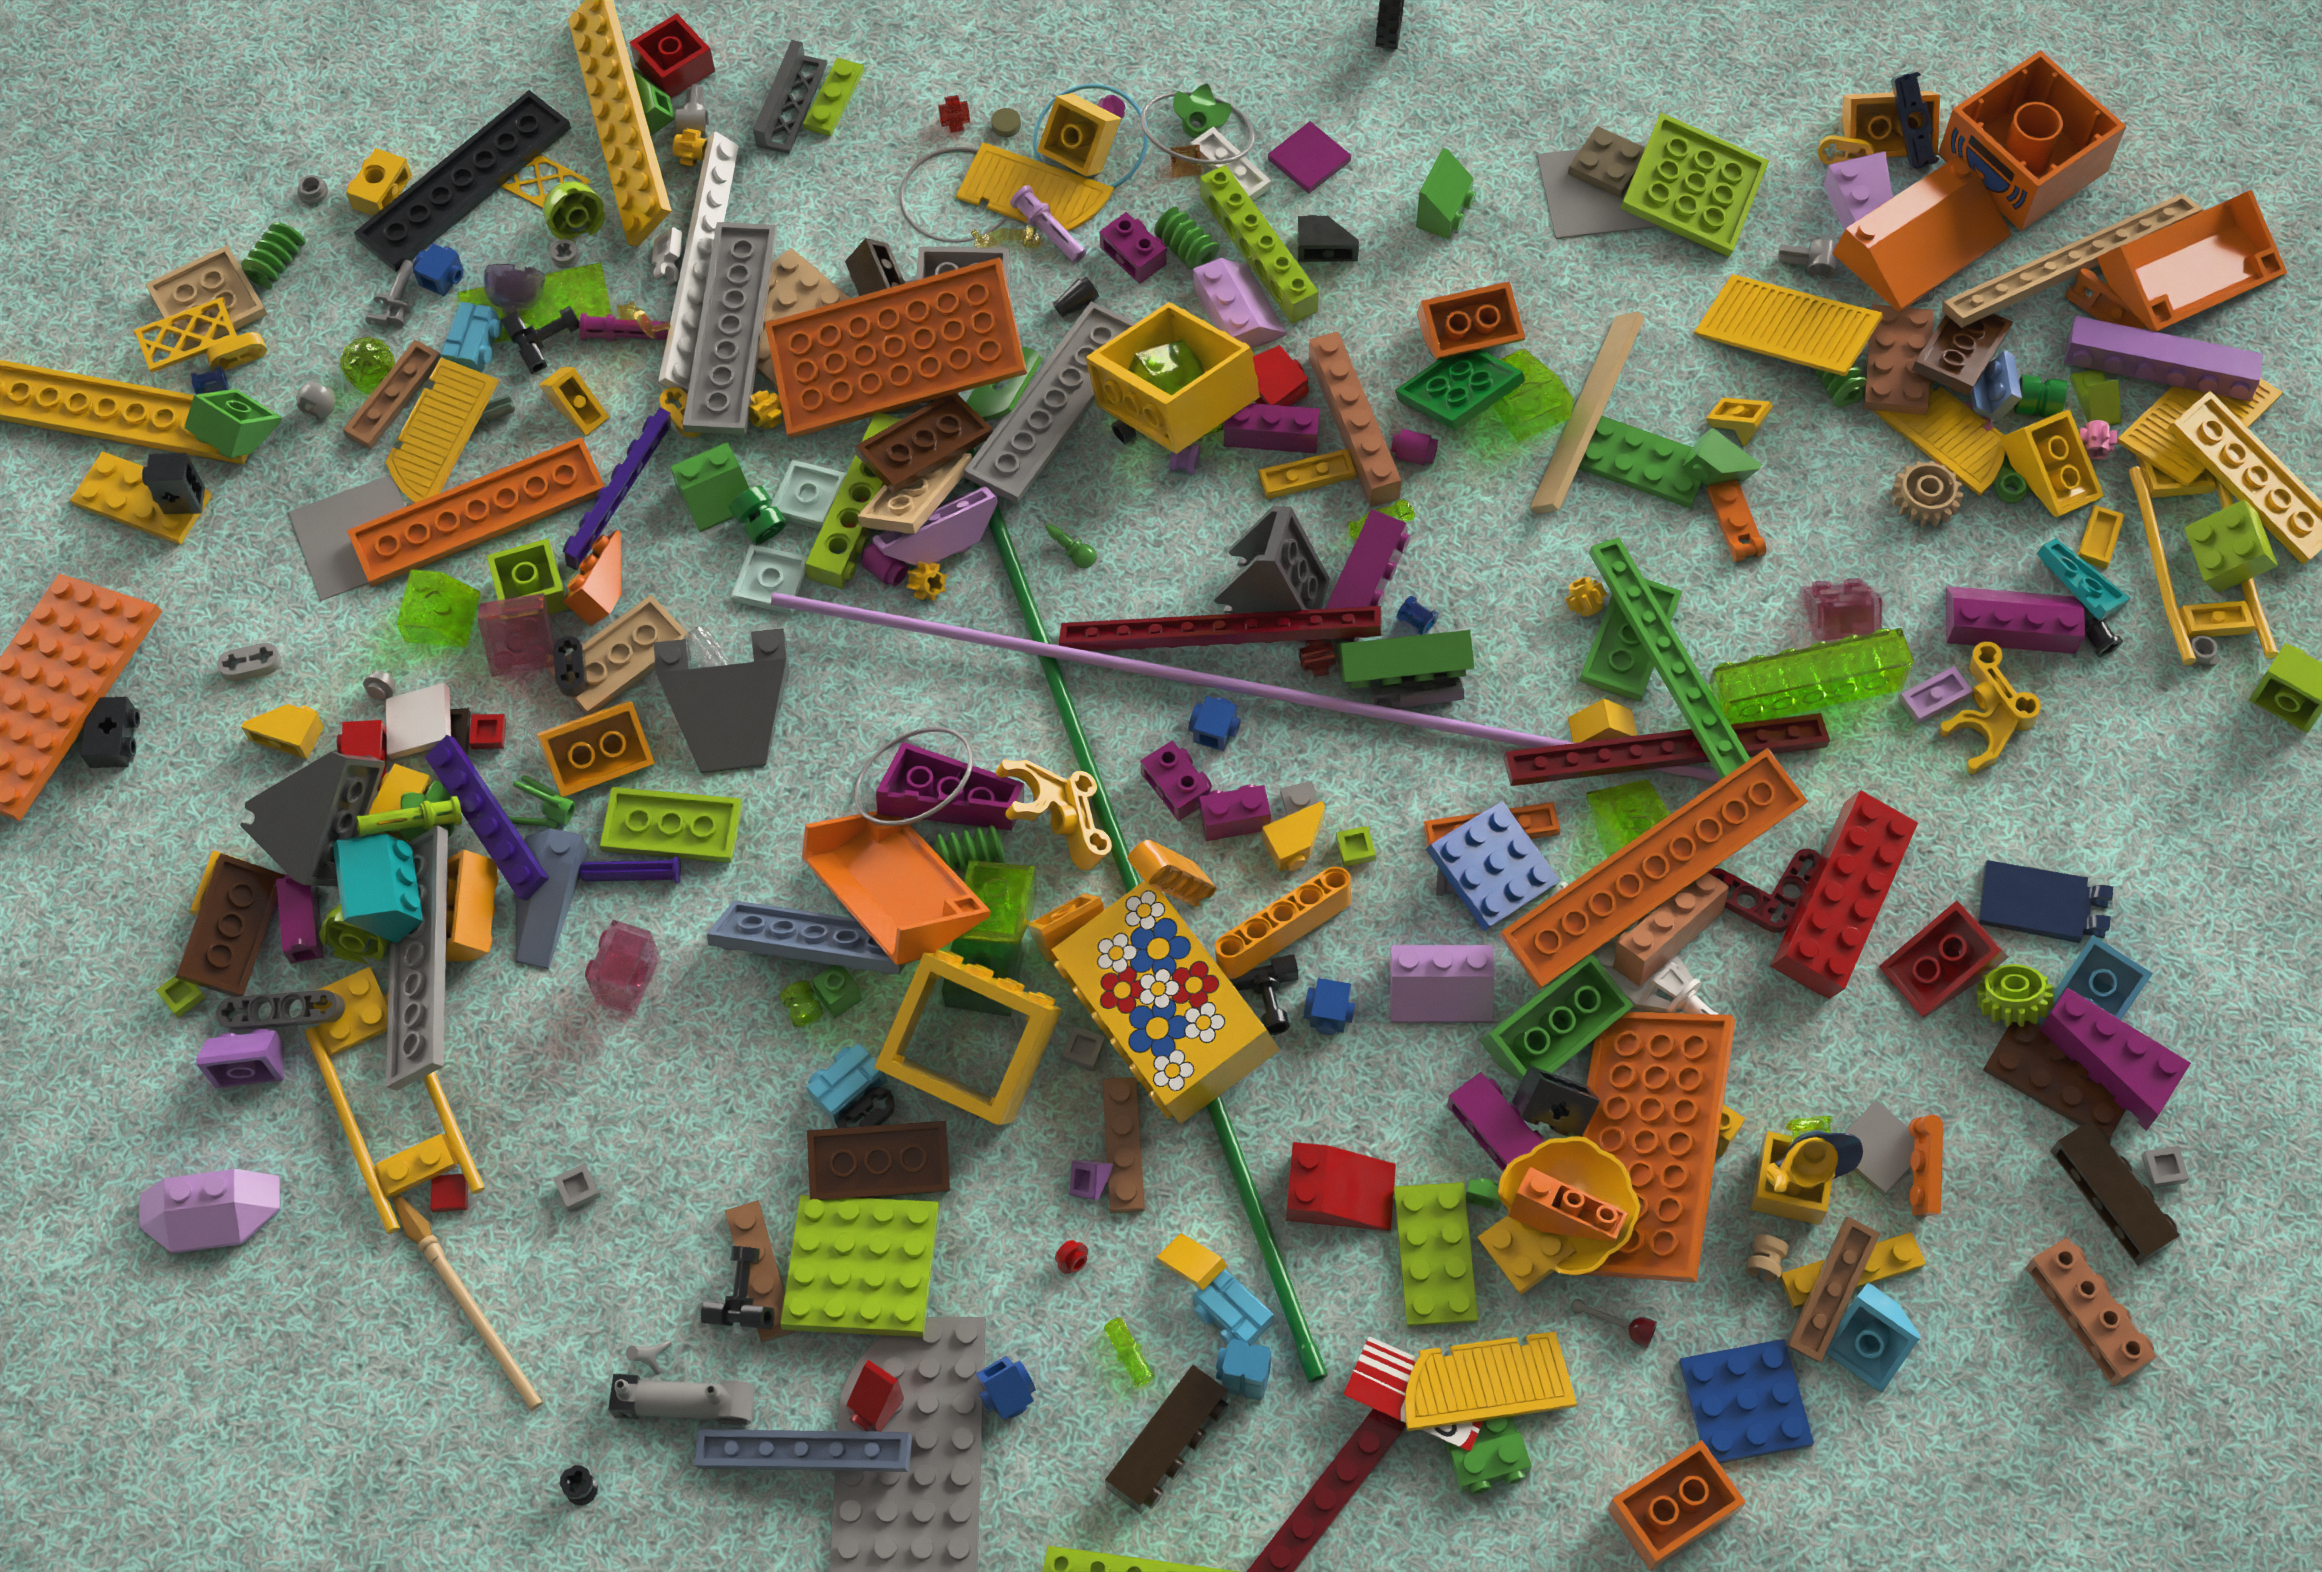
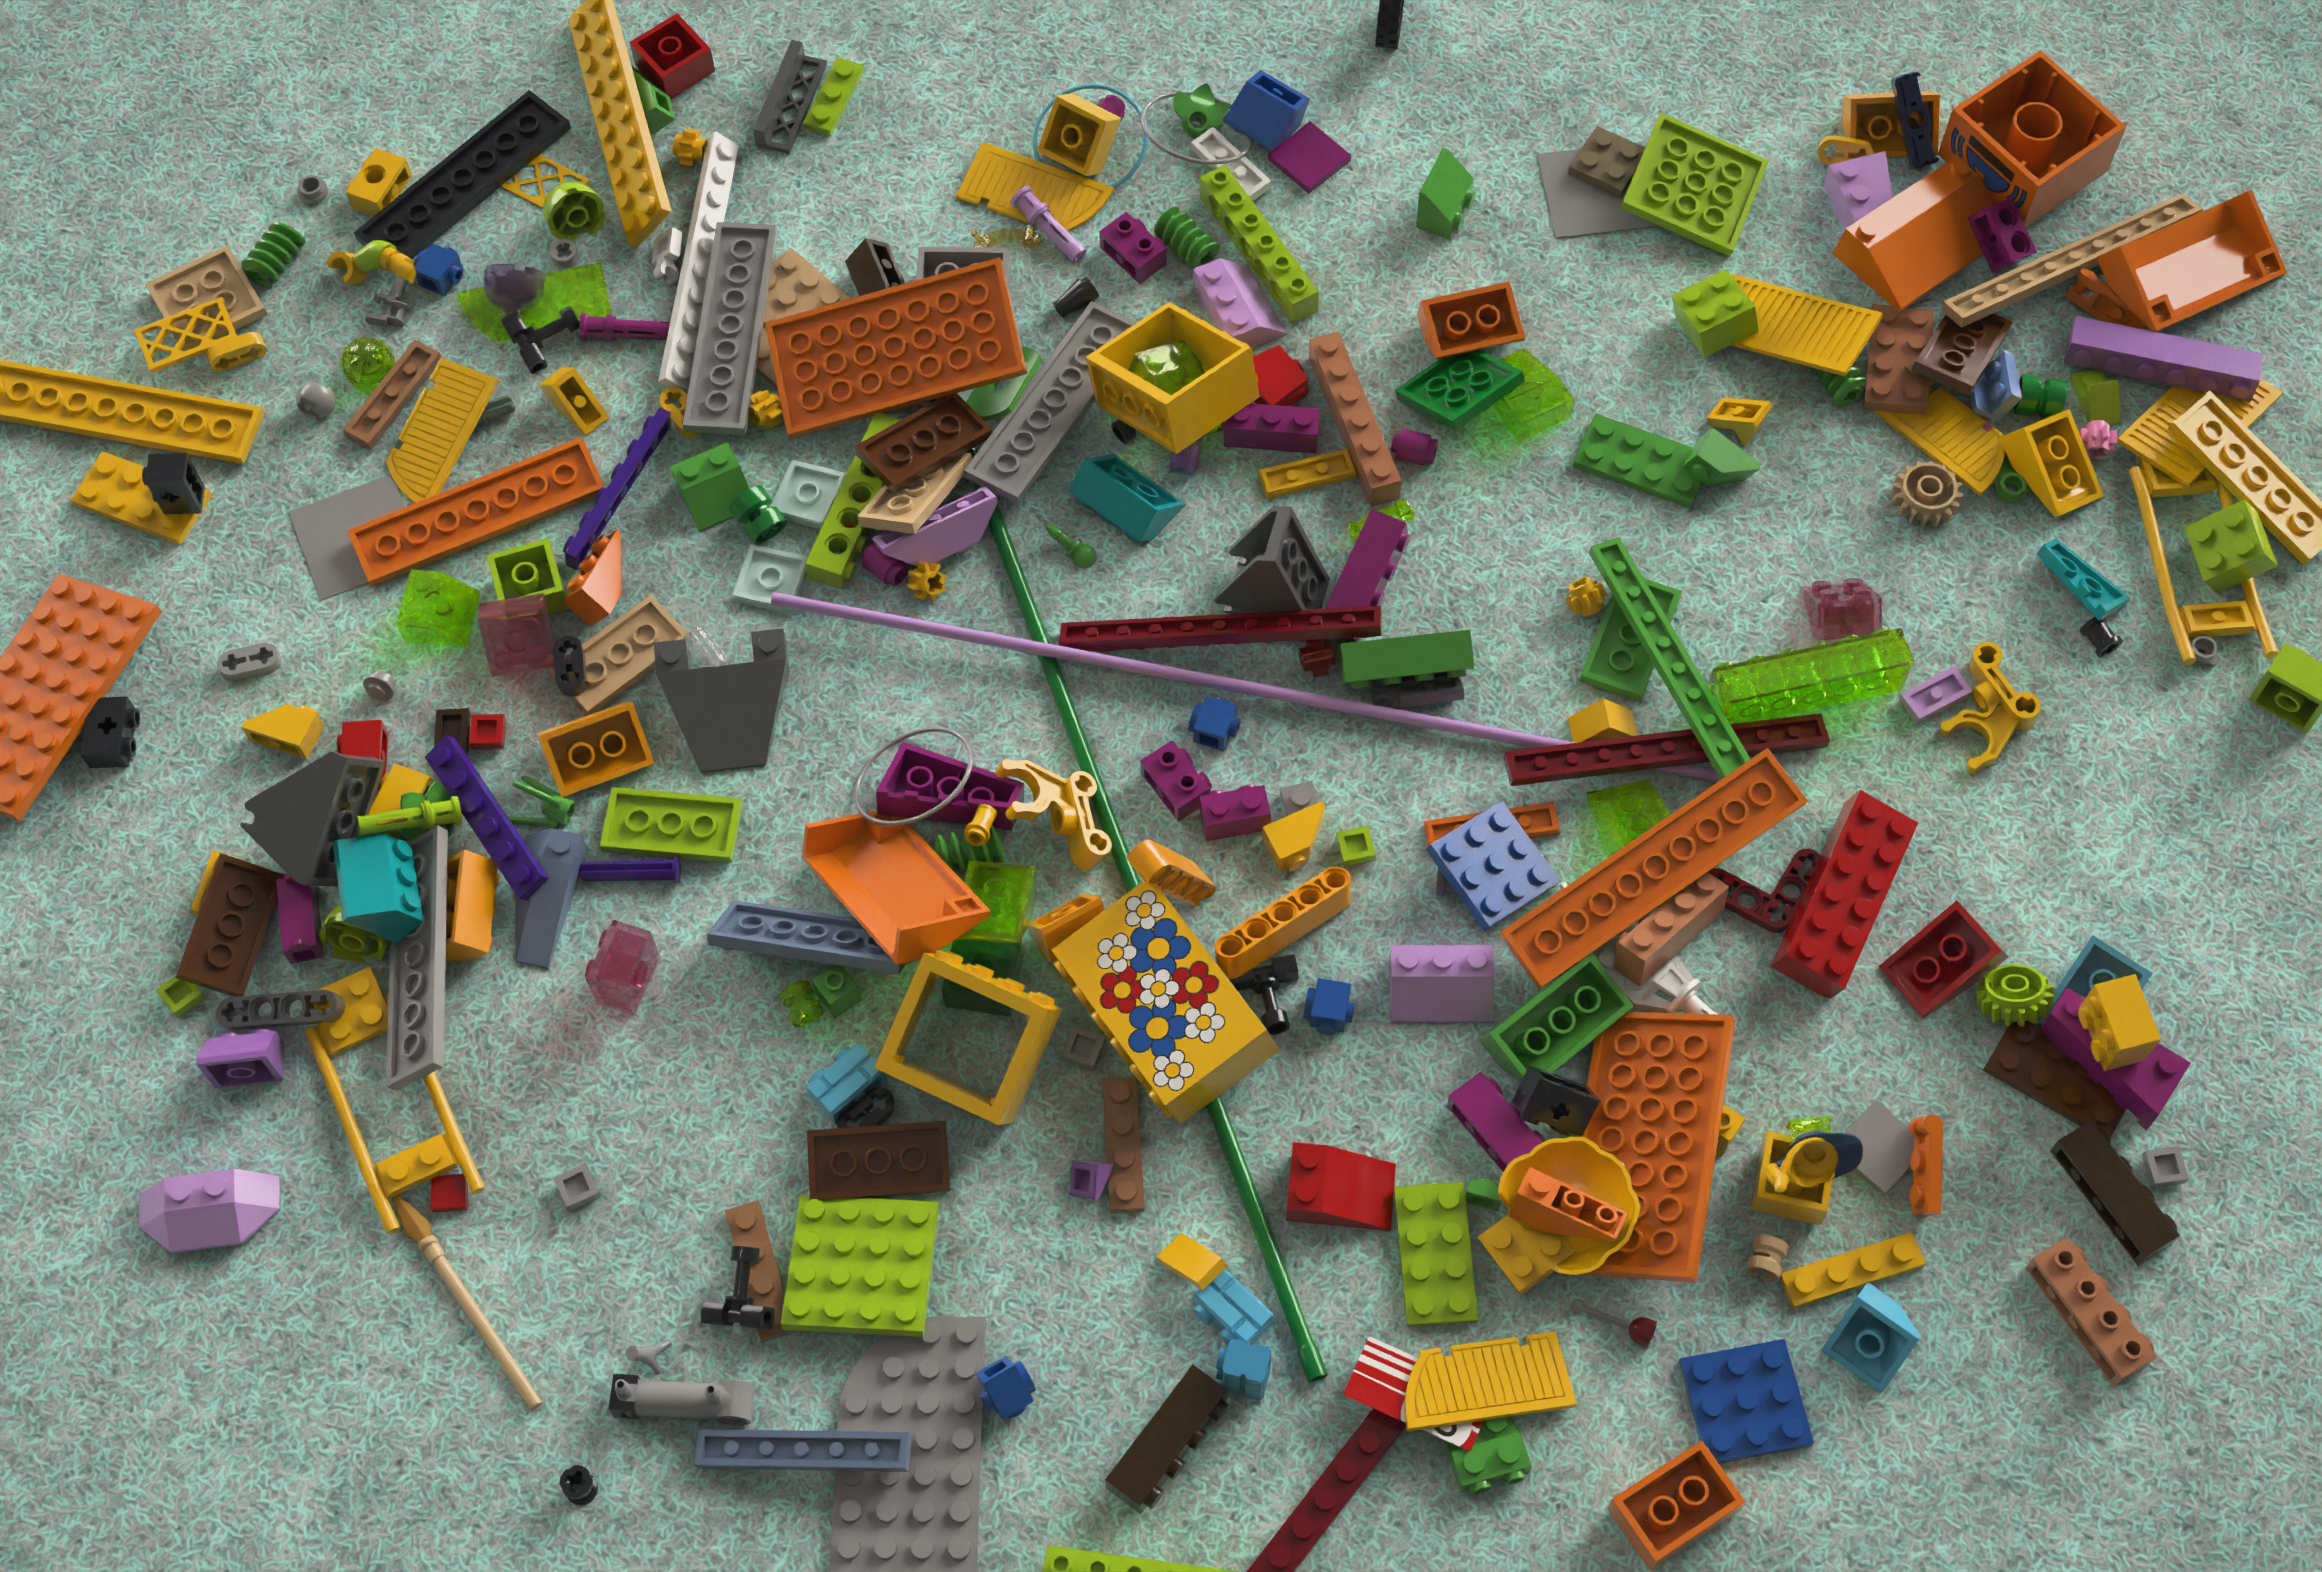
(218, 375): clear blue bush -> none
(230, 422): bright green slope -> none
(373, 256): none -> yellow piece
(417, 720): white tile -> none
(472, 336): medium azure brick -> none
(631, 312): clear yellow piece -> none
(692, 113): light grey axle -> none
(874, 1398): red slope -> none
(910, 171): light grey piece -> none
(954, 113): clear red gear -> none
(978, 830): none -> yellow pin
(1006, 122): olive tile -> none
(1071, 1256): red plate -> none
(1124, 497): none -> teal slope
(1129, 1352): clear neon green axle -> none
(1184, 168): clear orange slope -> none
(1266, 110): none -> blue slope
(1324, 240): pearl dark grey slope -> none
(1417, 615): clear blue bush -> none
(1587, 413): tan tile -> none
(1715, 313): none -> lime brick
(1736, 520): orange plate -> none
(1816, 258): light grey axle -> none
(1833, 1289): medium nougat plate -> none
(2002, 235): none -> magenta brick
(2014, 619): magenta slope -> none
(2042, 902): dark blue tile -> none
(2100, 536): yellow tile -> none
(2119, 1022): none -> yellow brick

